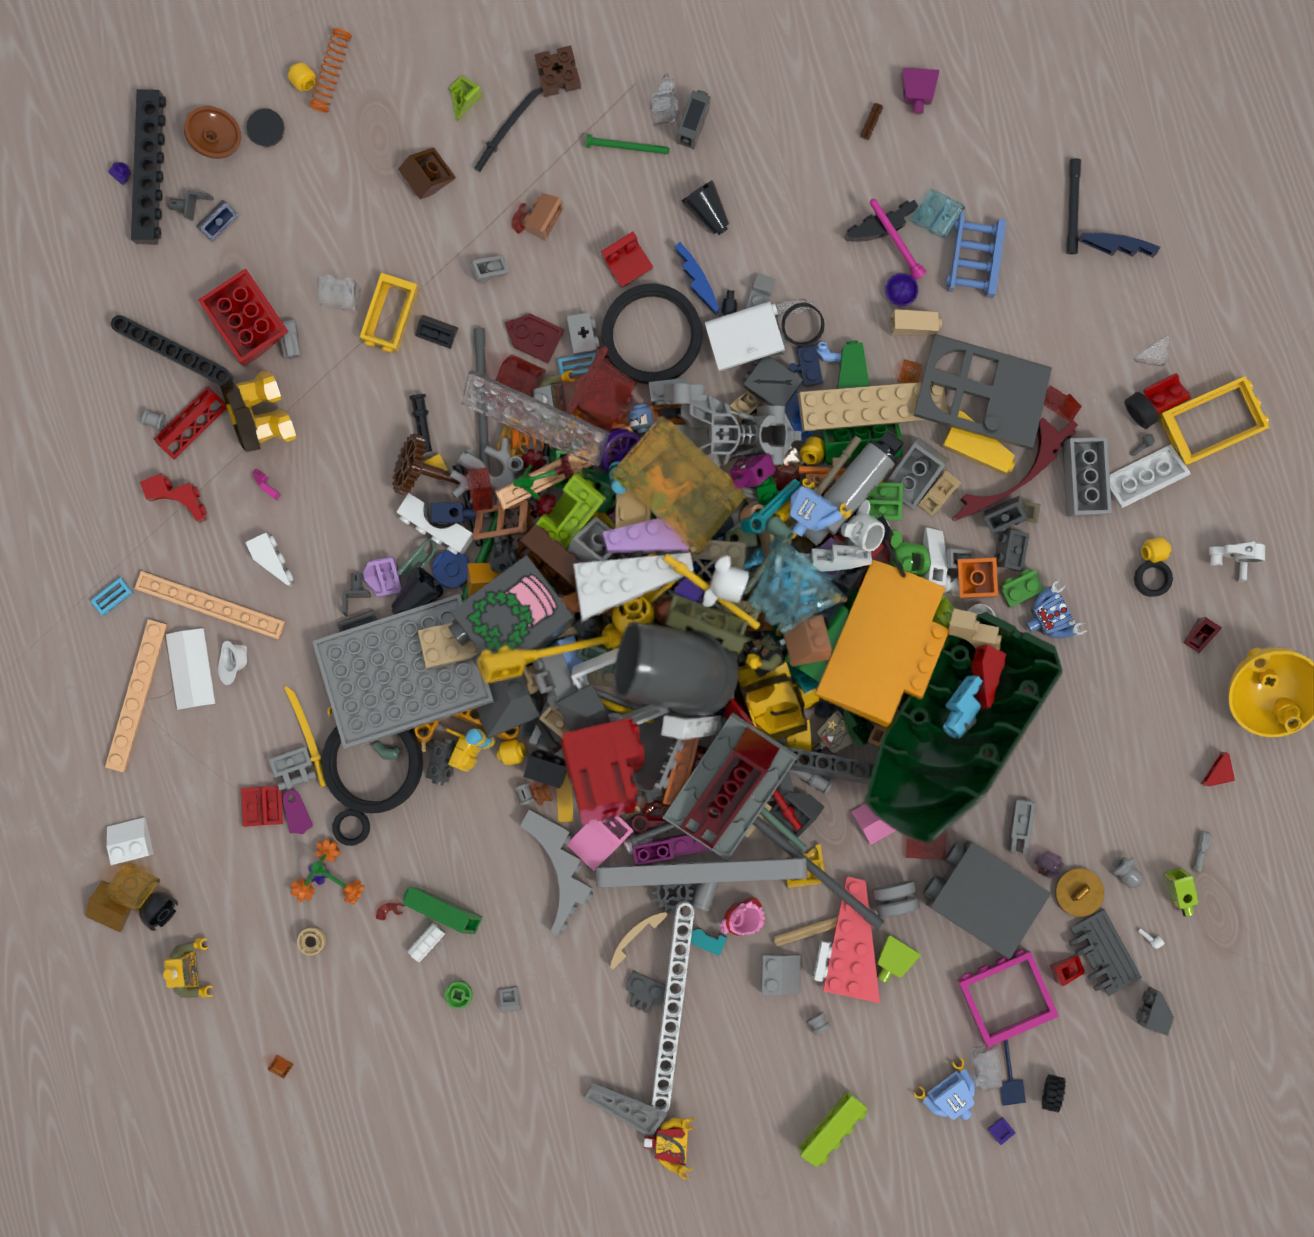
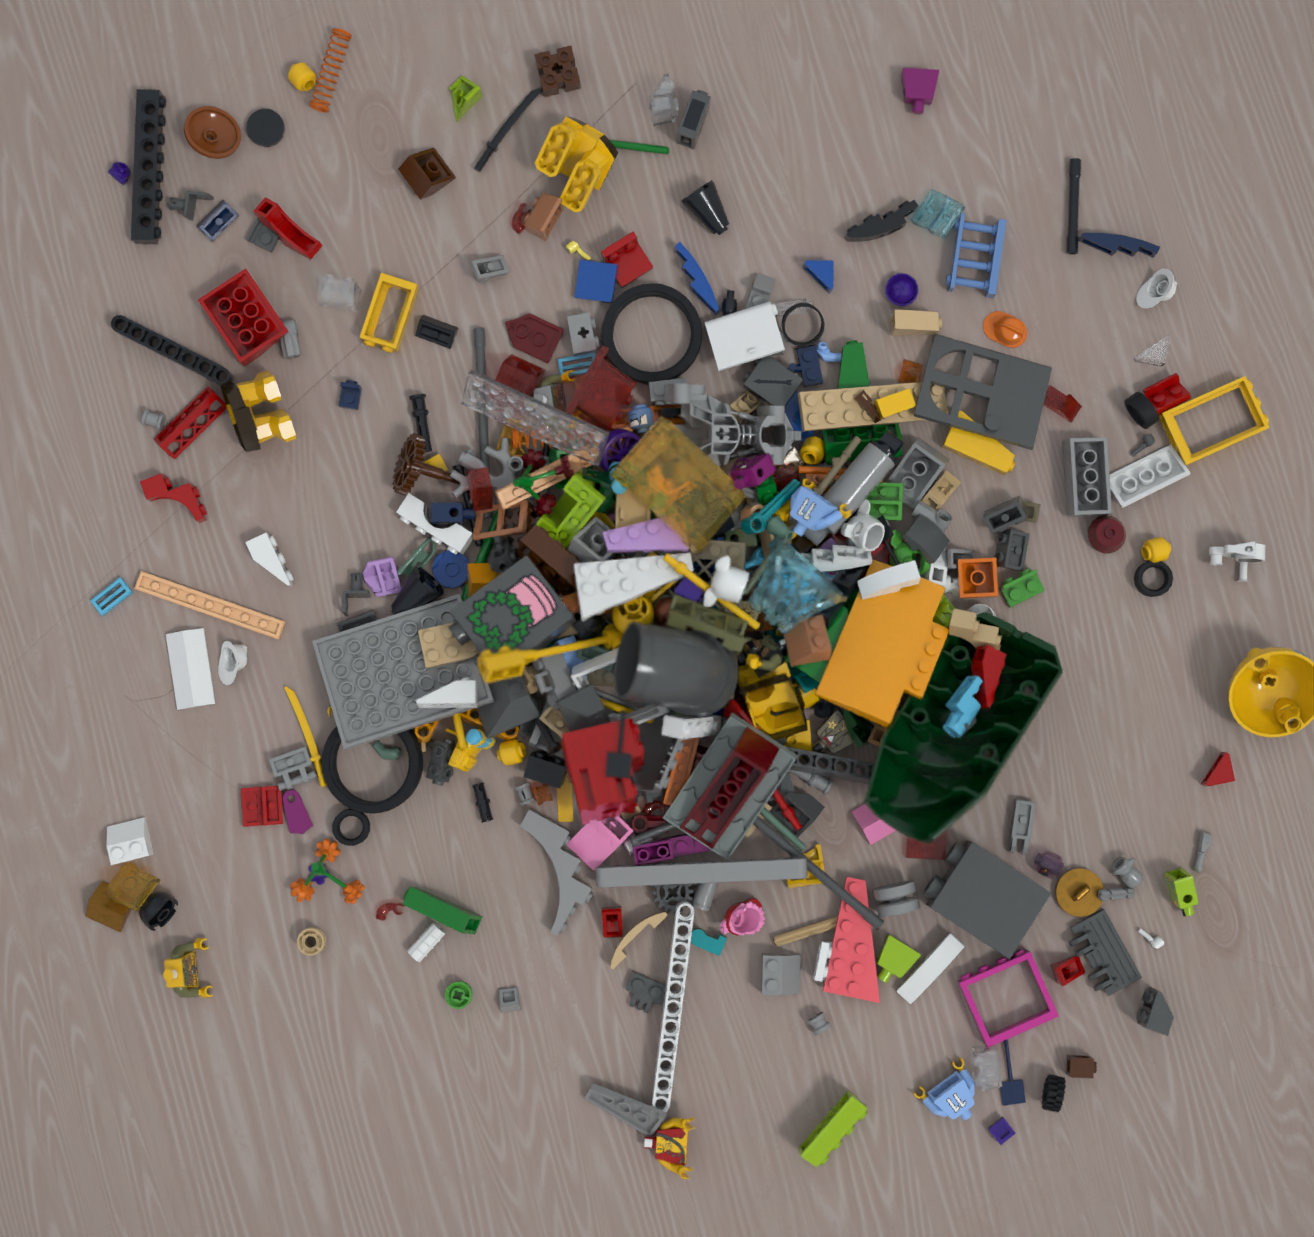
(136, 696): light nougat plate -> none
(261, 480): dark pink slope -> none
(263, 236): none -> dark grey plate
(280, 1066): clear orange slope -> none
(289, 232): none -> red arch
(350, 395): none -> dark blue bracket
(457, 694): none -> white slope
(459, 731): none -> yellow bar
(482, 802): none -> black pin
(573, 246): none -> light yellow hand
(579, 154): none -> yellow piece
(596, 281): none -> blue tile
(612, 922): none -> red slope
(617, 763): none -> black piece
(822, 272): none -> blue slope
(865, 404): none -> reddish brown piece
(871, 121): reddish brown axle -> none
(889, 580): none -> white slope
(895, 403): none -> yellow tile
(916, 269): dark pink piece -> none
(926, 537): none -> dark grey slope
(930, 968): none -> white slope
(939, 518): none -> light grey piece
(1005, 329): none -> orange piece
(1048, 440): dark red slope -> none
(1053, 615): torso -> none
(1081, 1066): none -> reddish brown brick
(1106, 534): none -> dark red cone
(1116, 893): none -> light grey axle
(1158, 288): none -> white piece
(1201, 634): dark red slope -> none

